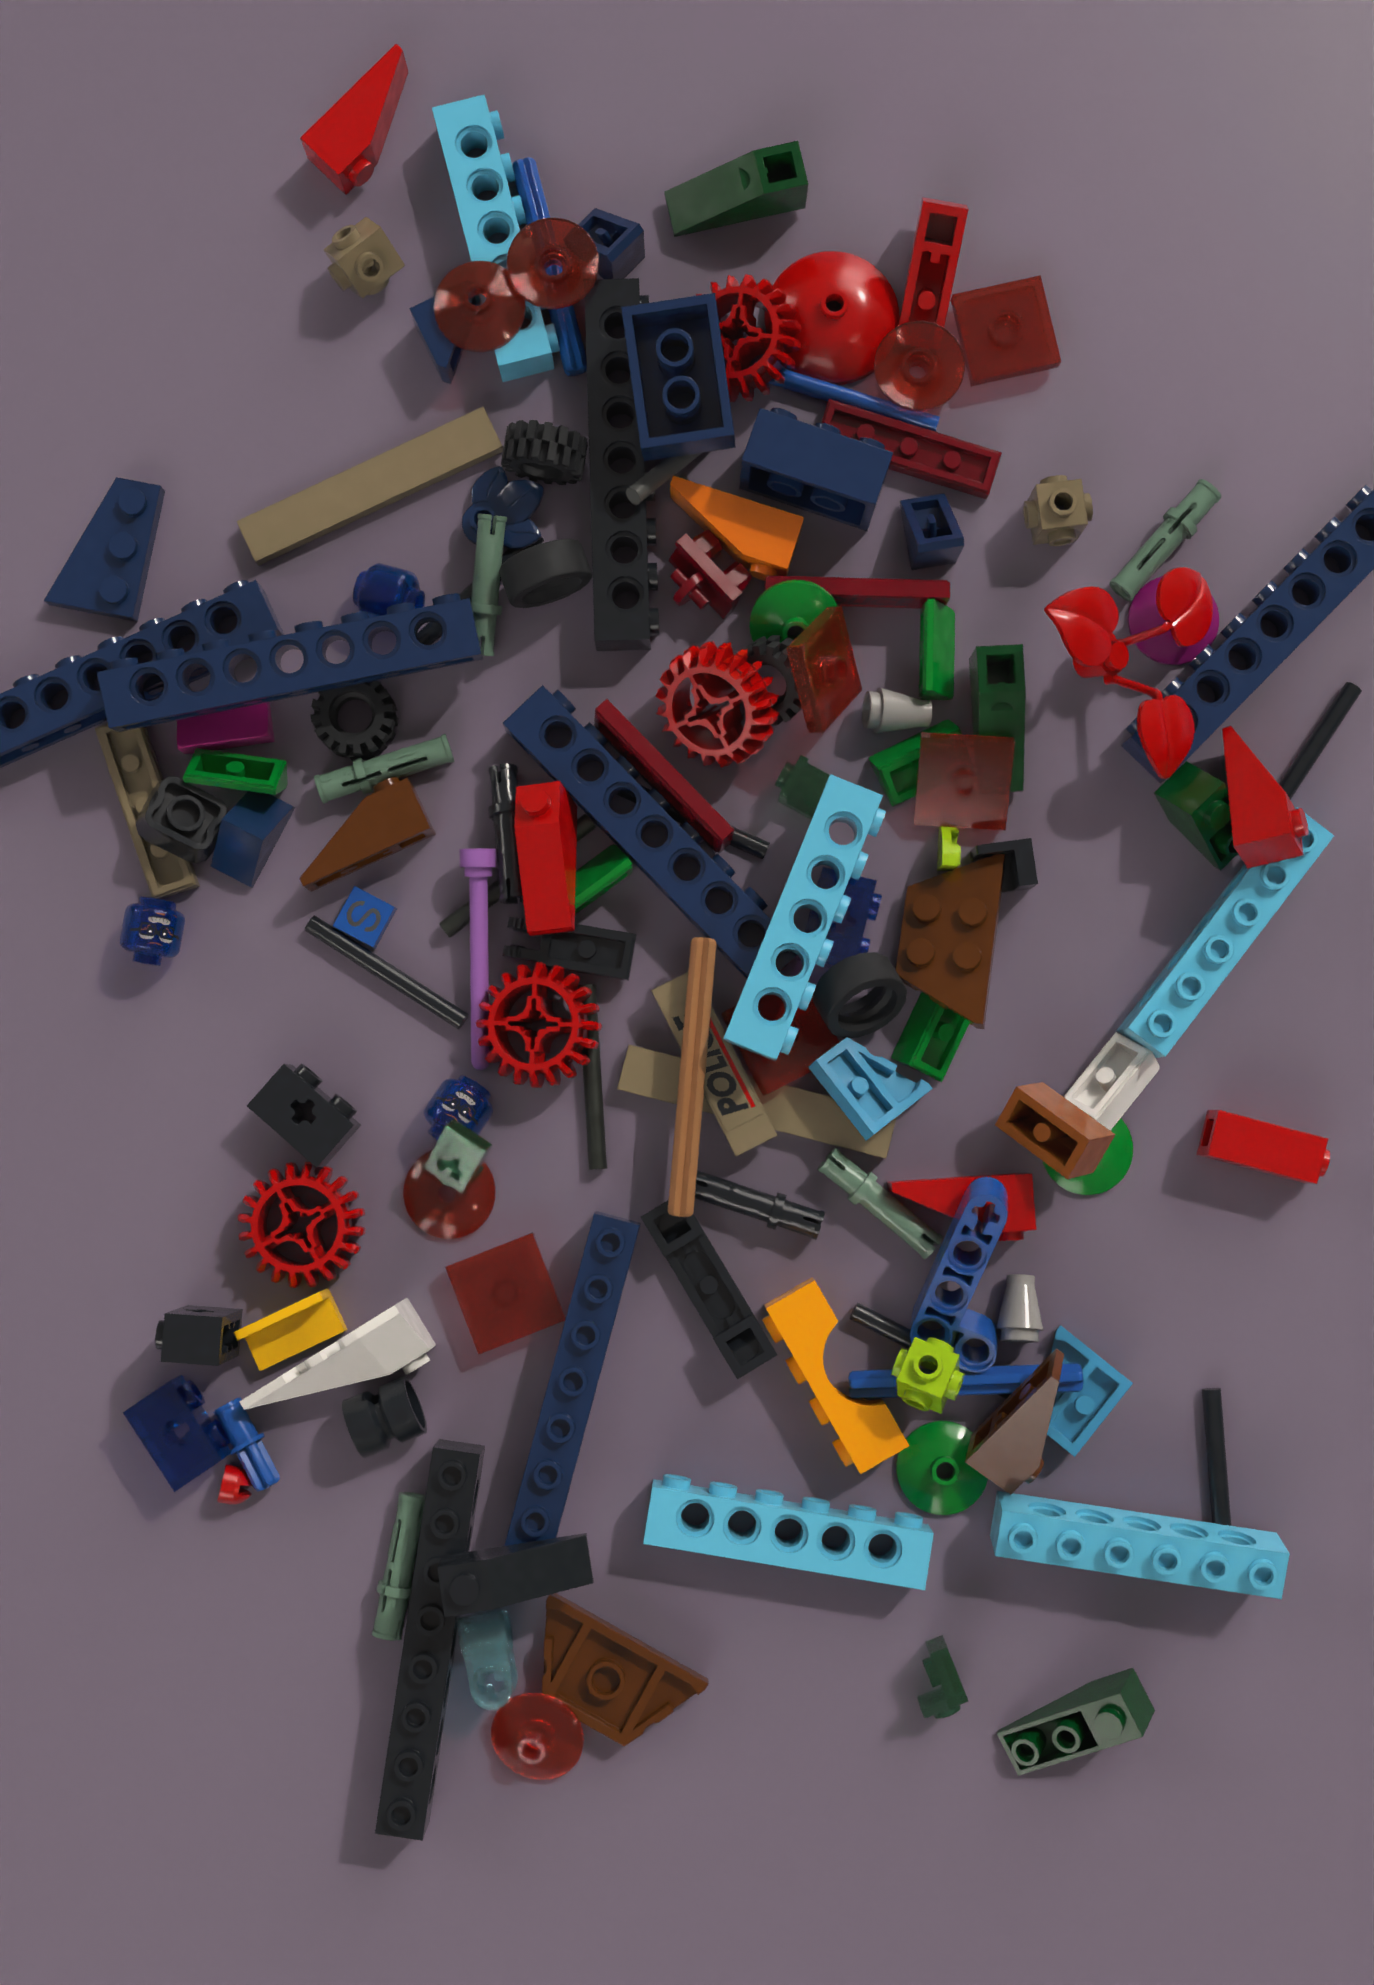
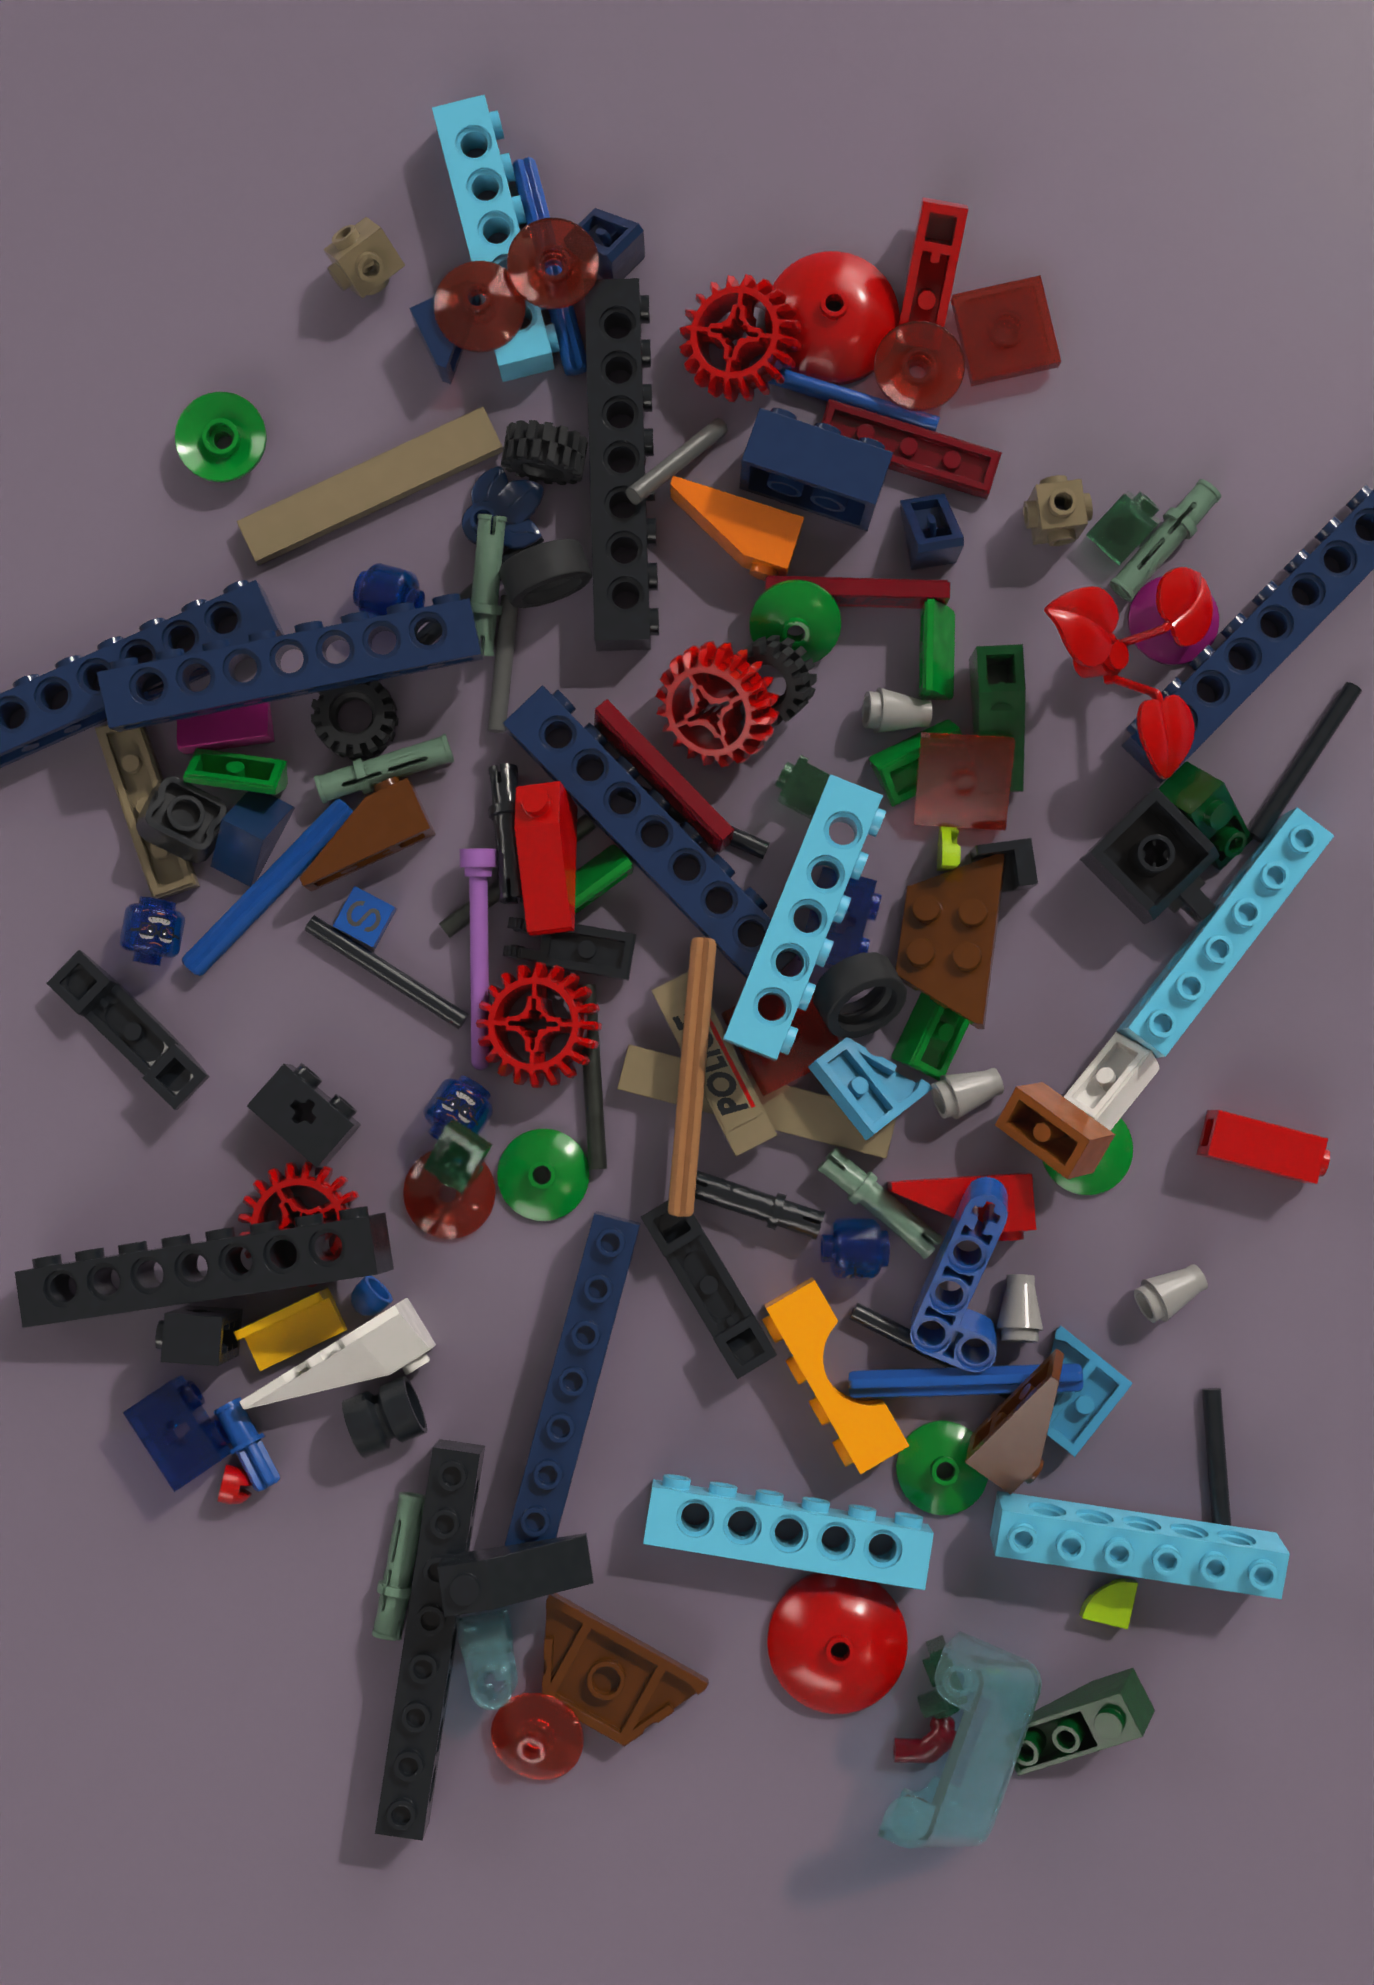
(48, 1300): none -> black brick
(113, 555): dark blue wing -> none
(129, 1028): none -> black slope
(209, 420): none -> green dish
(266, 889): none -> blue axle
(353, 131): red slope -> none
(370, 1297): none -> blue hinge
(502, 666): none -> dark grey bar
(506, 1293): clear red plate -> none
(567, 1168): none -> green dish
(678, 377): dark blue brick -> none
(702, 579): dark red hips -> none
(741, 190): dark green slope -> none
(824, 669): clear red plate -> none
(830, 1611): none -> red dish
(855, 1248): none -> clear blue head
(928, 1390): lime brick -> none
(928, 1748): none -> dark red arm
(963, 1092): none -> light grey cone
(998, 1705): none -> clear light blue windscreen
(1111, 1603): none -> lime tile
(1125, 526): none -> clear green bracket
(1168, 1293): none -> light grey cone
(1175, 871): none -> black hinge
(1262, 815): red slope -> none

